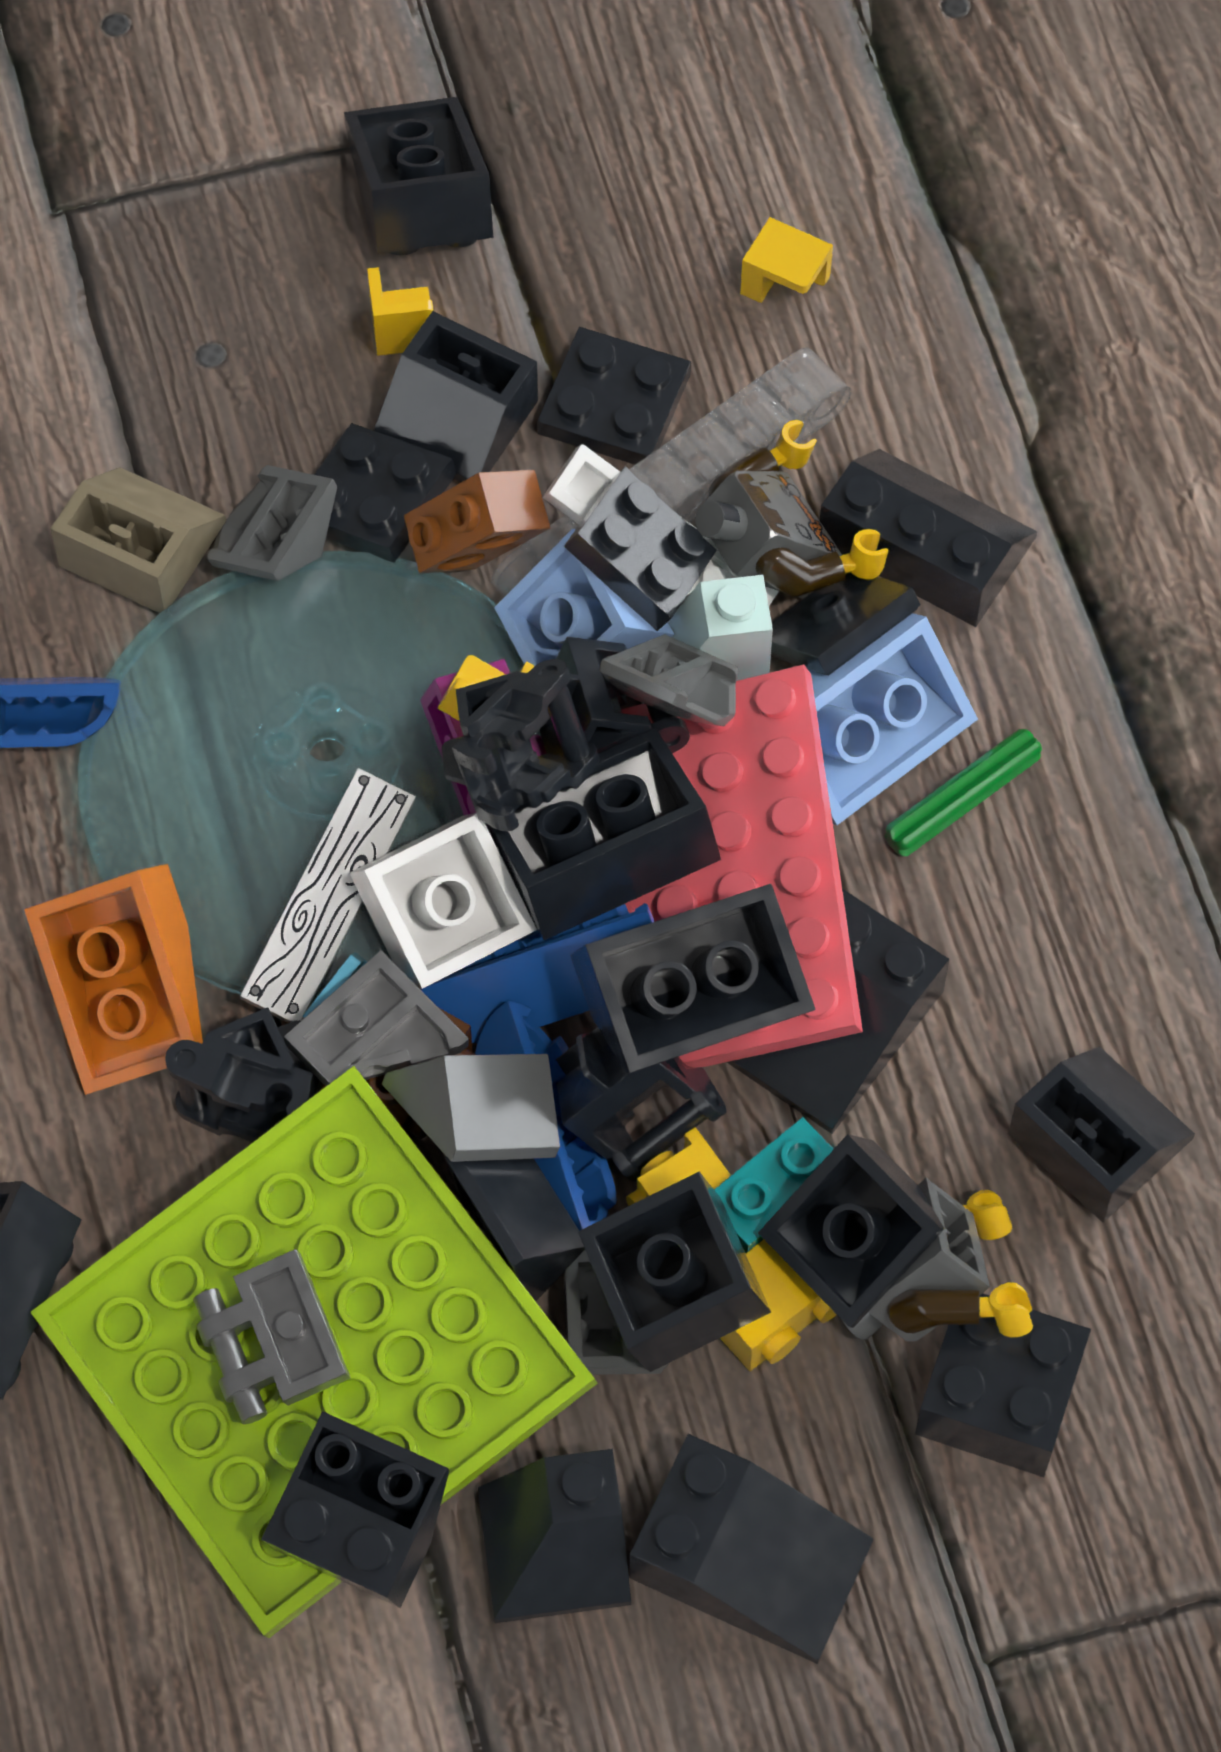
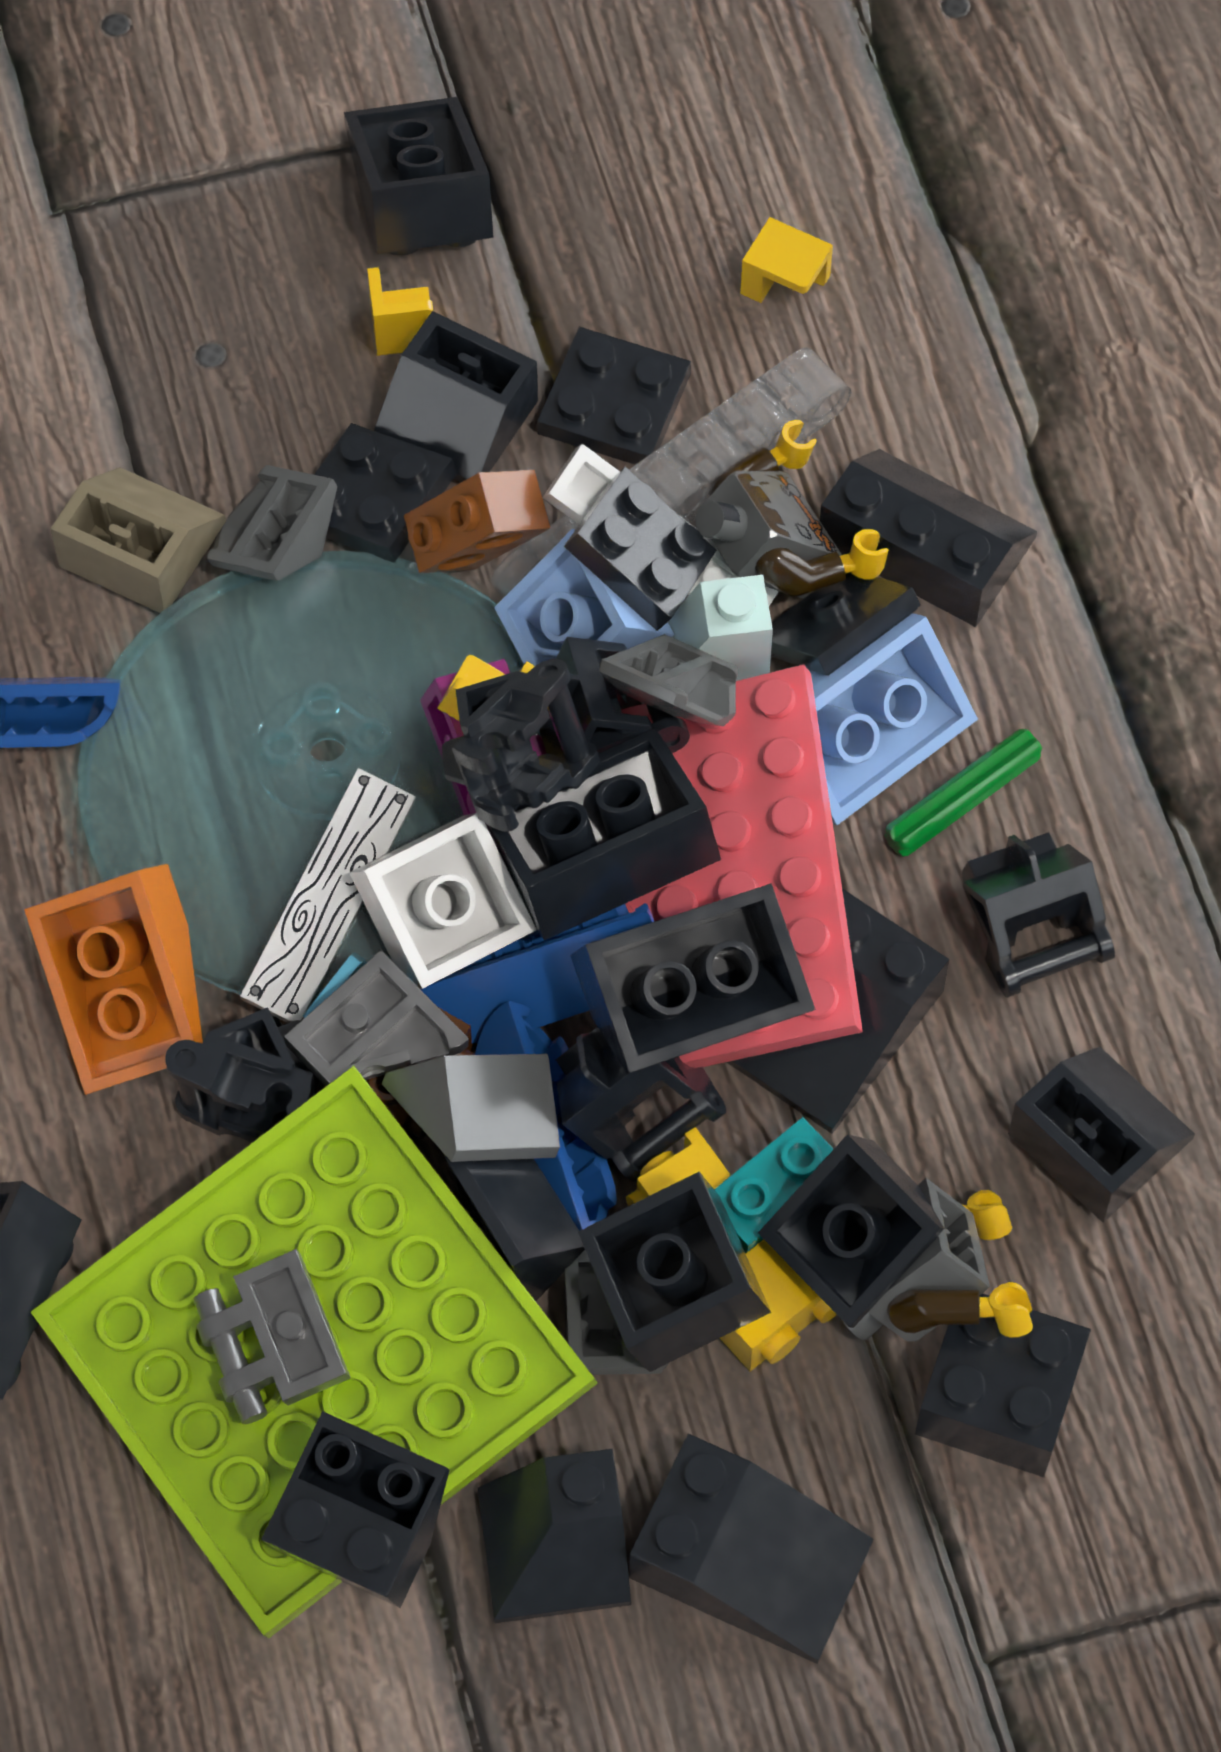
(1028, 886): none -> black piece

